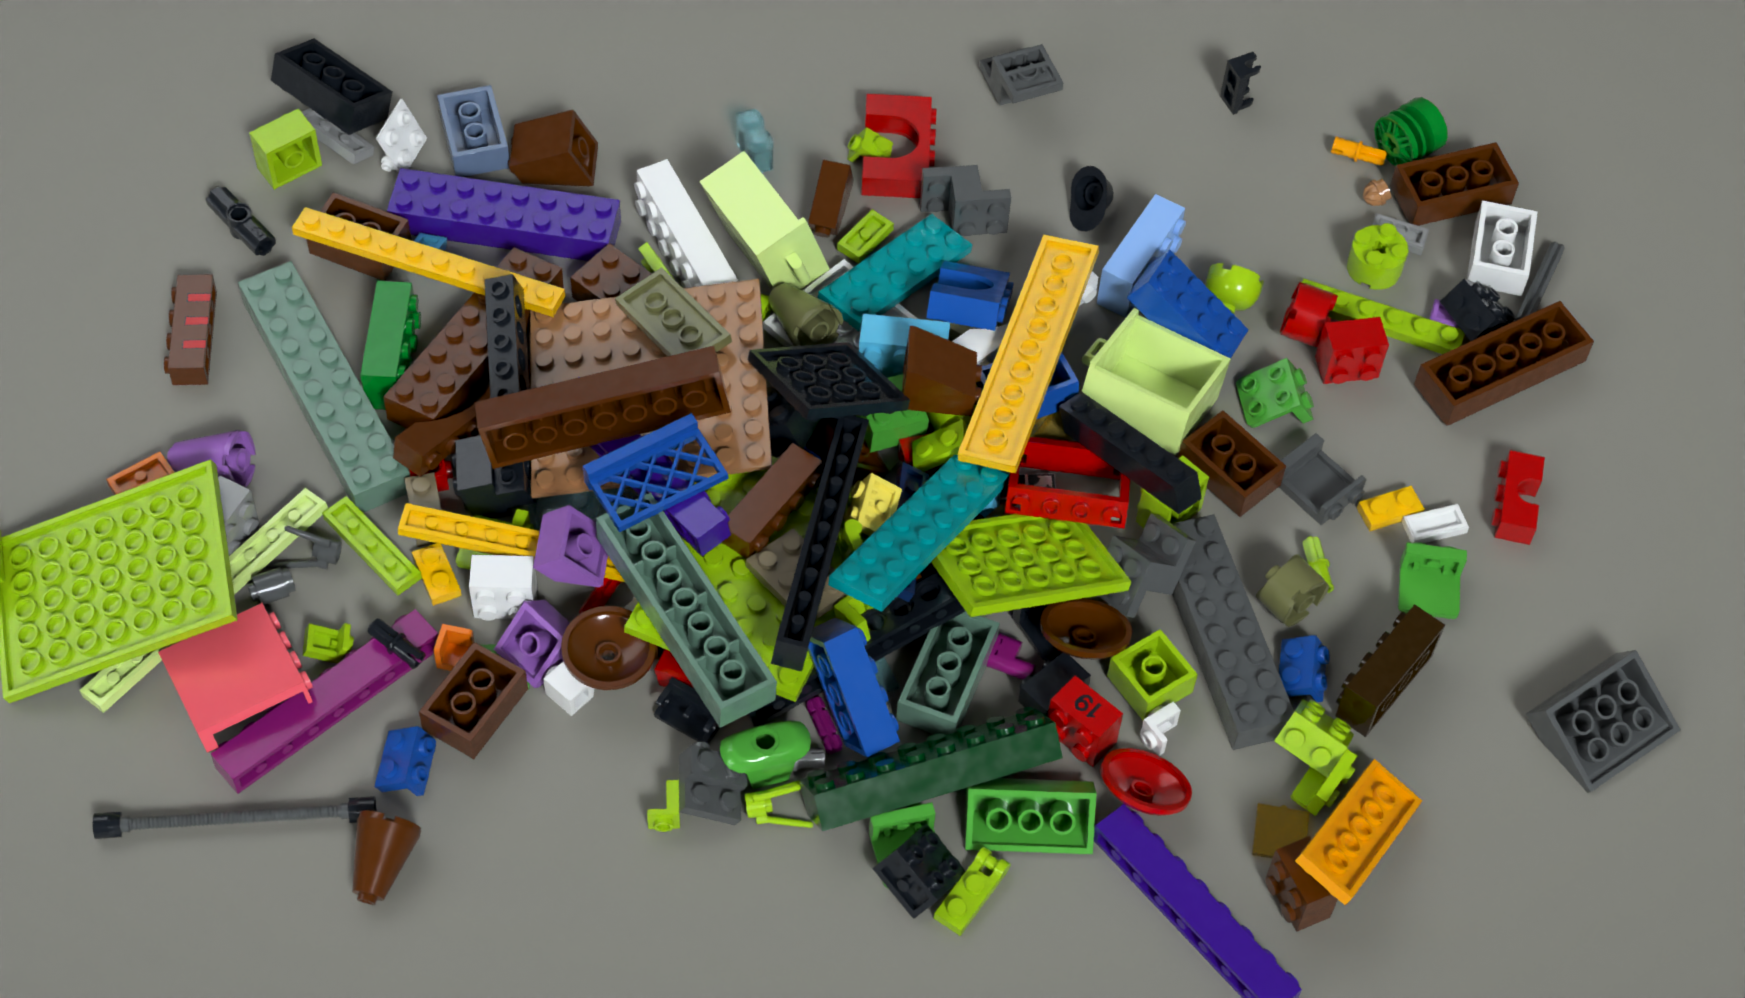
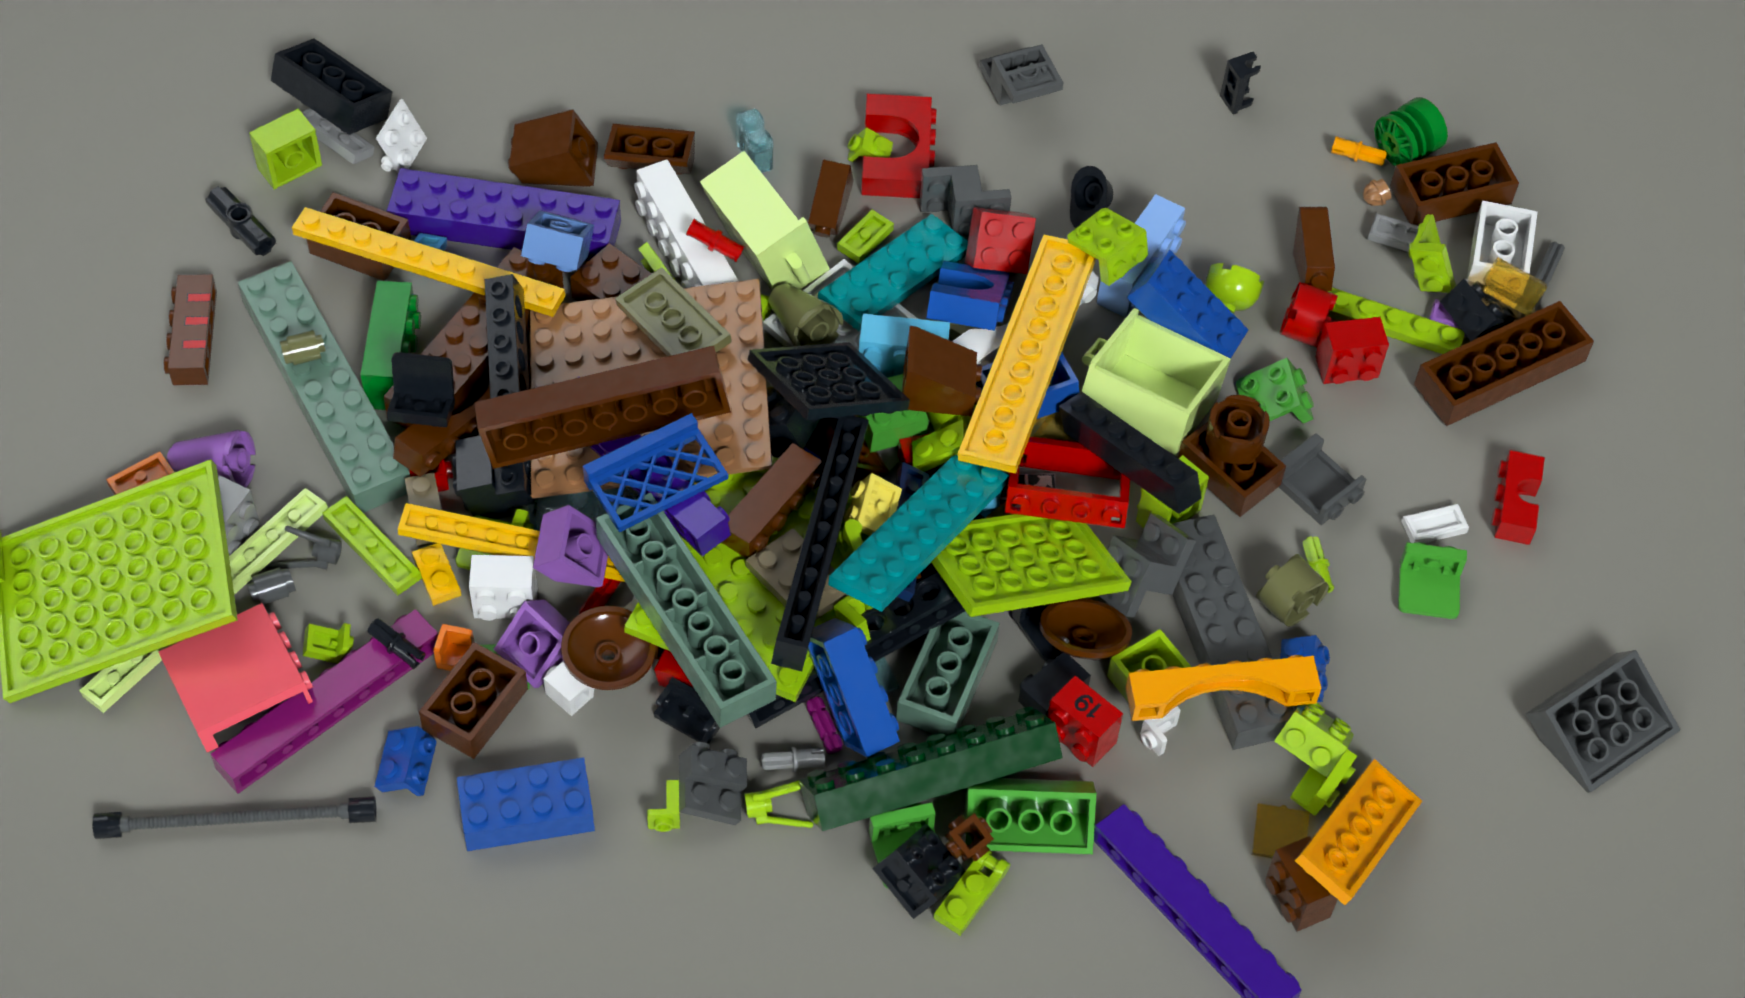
(302, 347): none -> olive brick
(380, 853): reddish brown cone -> none
(422, 390): none -> black bracket
(473, 131): sand blue brick -> none
(525, 804): none -> blue brick
(557, 241): none -> medium blue brick
(643, 146): none -> reddish brown slope
(715, 240): none -> red pin
(766, 751): bright green piece -> none
(980, 834): none -> reddish brown brick
(1000, 240): none -> red brick
(1005, 658): magenta piece -> none
(1112, 241): none -> lime bracket
(1145, 782): red dish -> none
(1237, 430): none -> reddish brown brick
(1285, 680): none -> light orange arch
(1314, 248): none -> reddish brown slope
(1377, 256): lime brick -> none
(1389, 508): yellow plate -> none
(1389, 669): dark brown brick -> none
(1431, 259): none -> lime bracket
(1513, 286): none -> clear yellow panel

